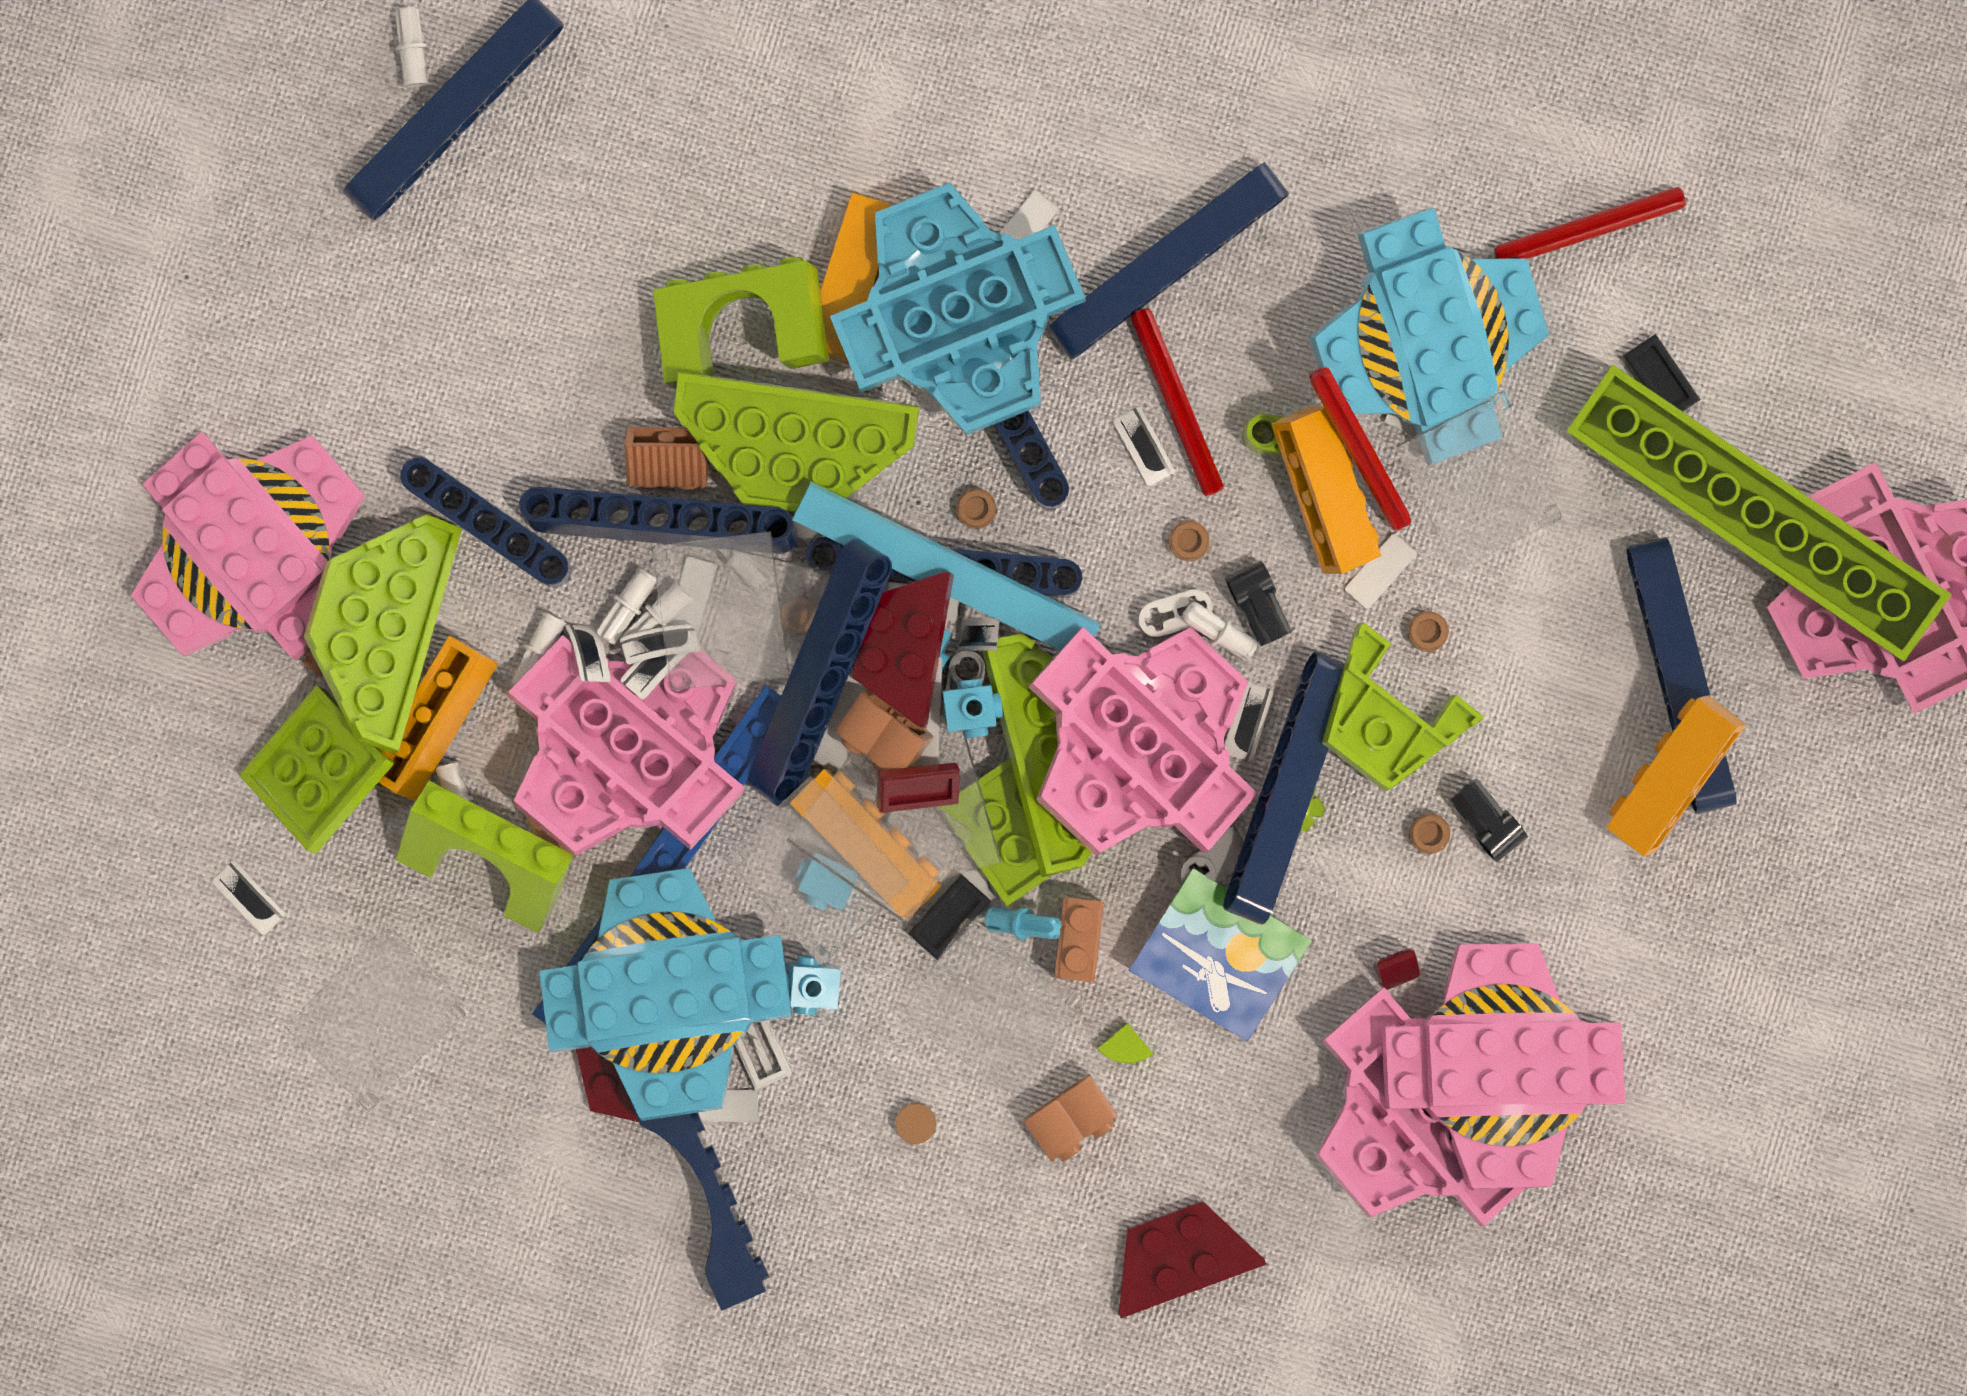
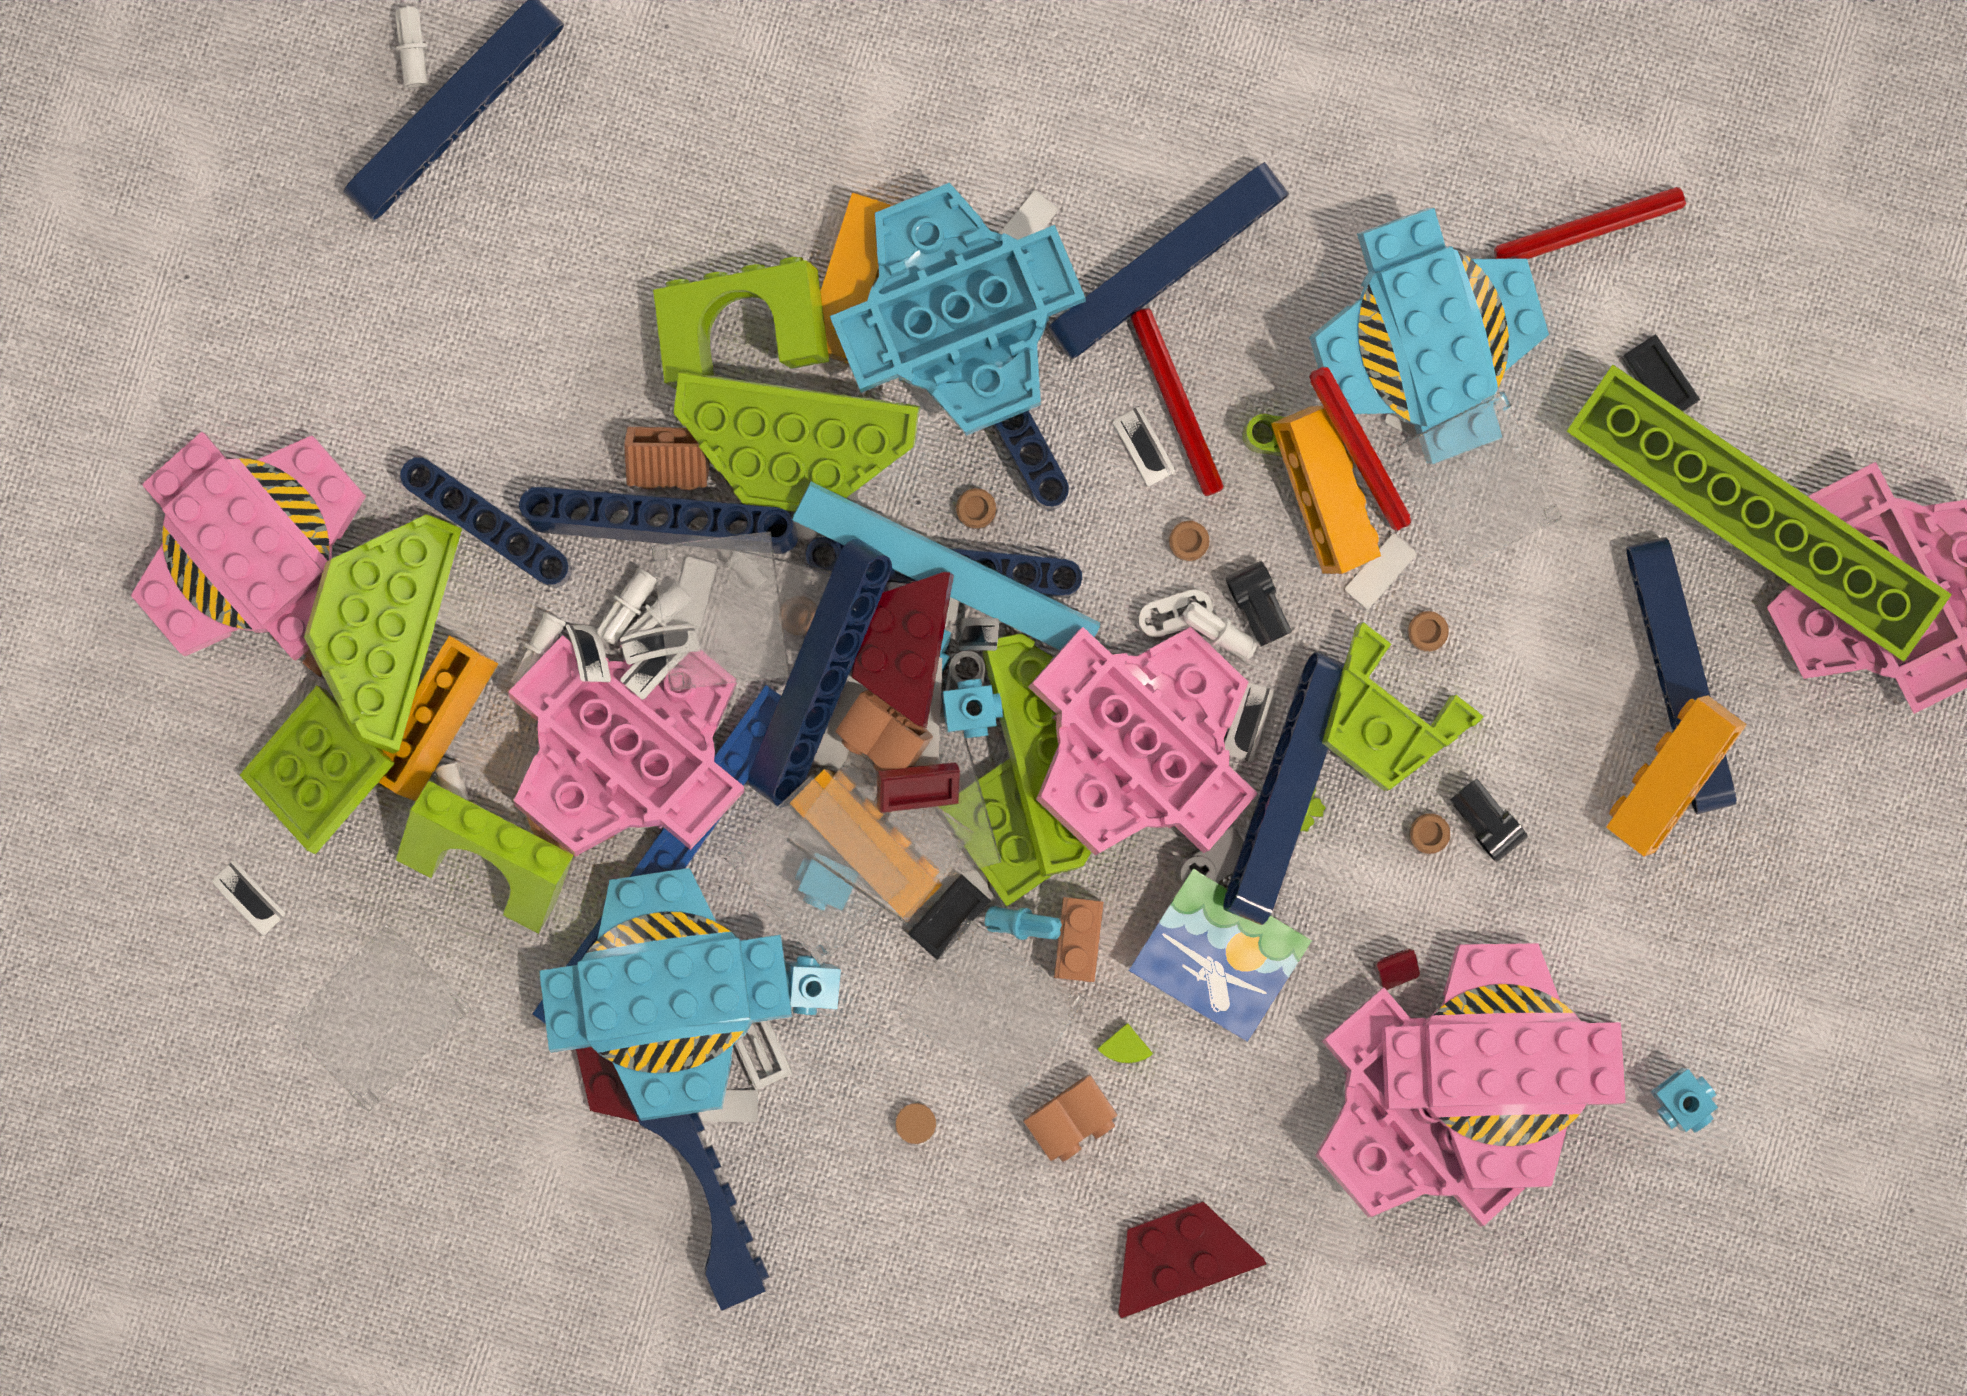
(1671, 1095): none -> medium azure brick

